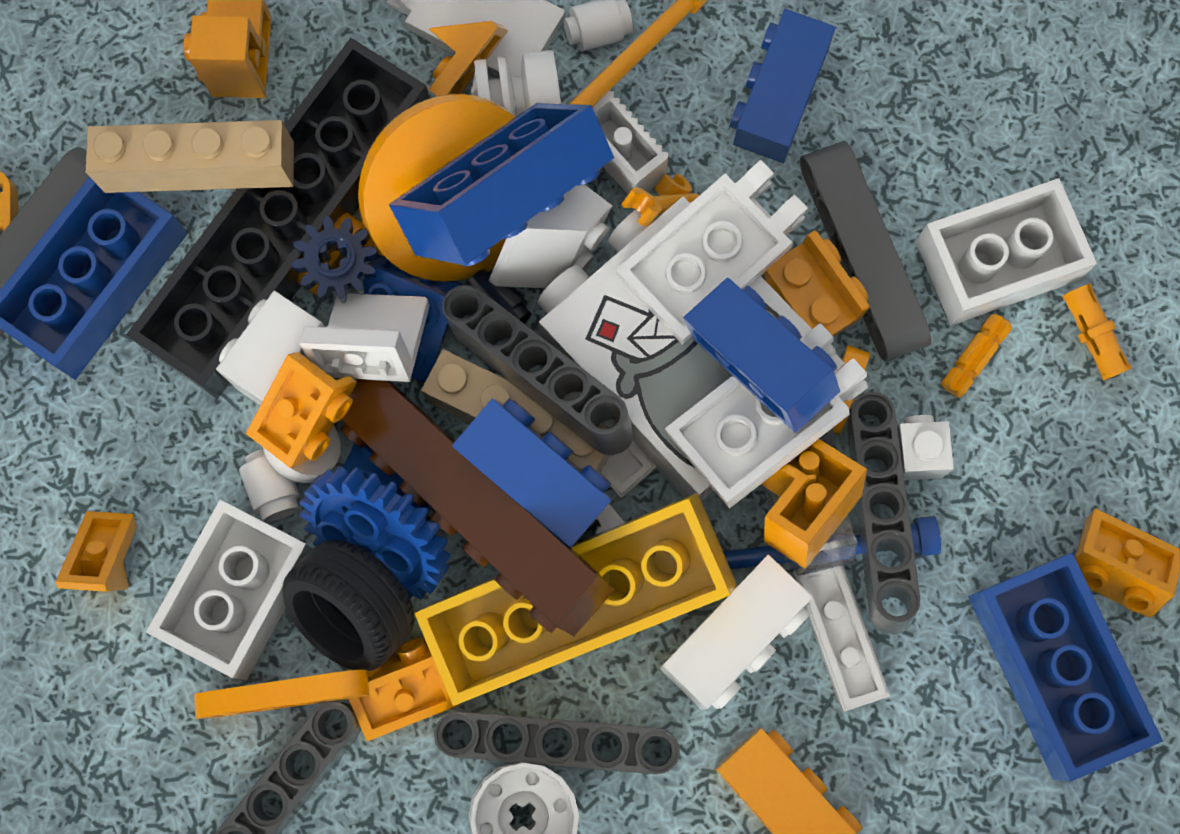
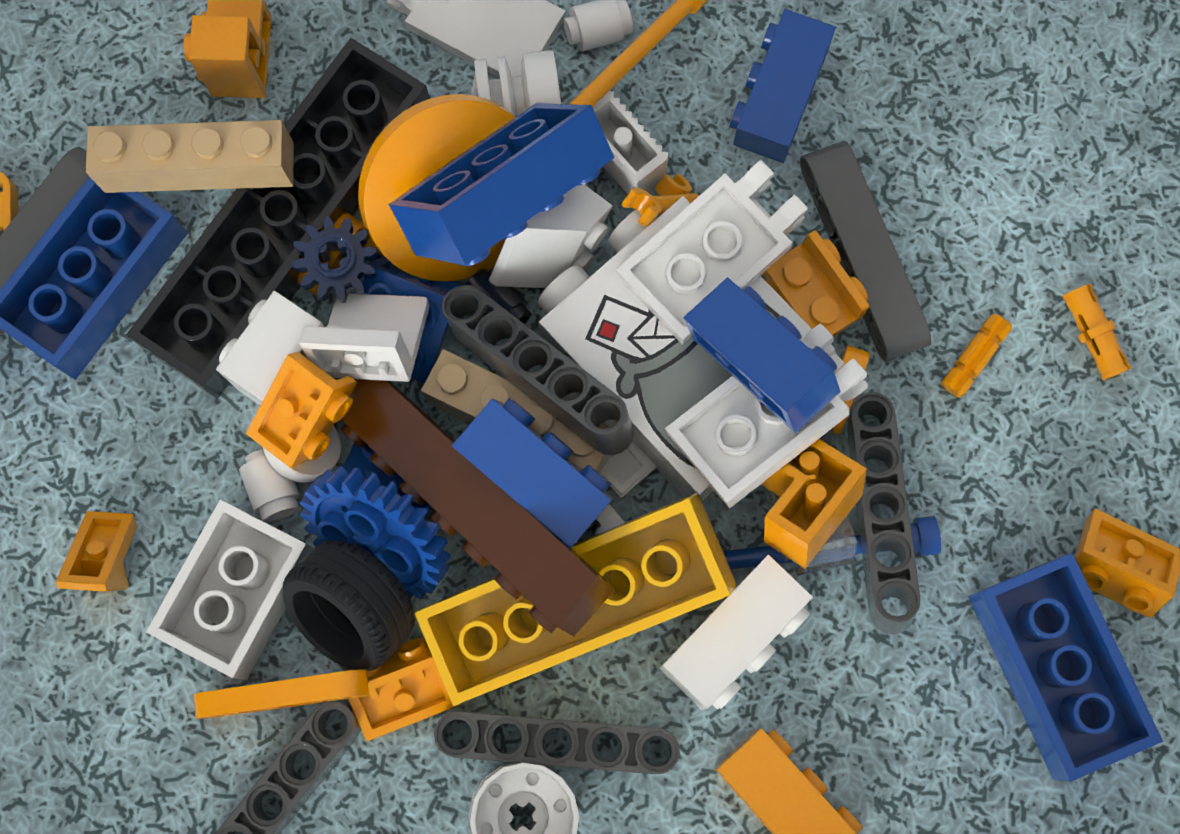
(470, 43): light orange slope -> none
(843, 638): white tile -> none
(925, 448): white brick -> none
(1005, 251): white brick -> none

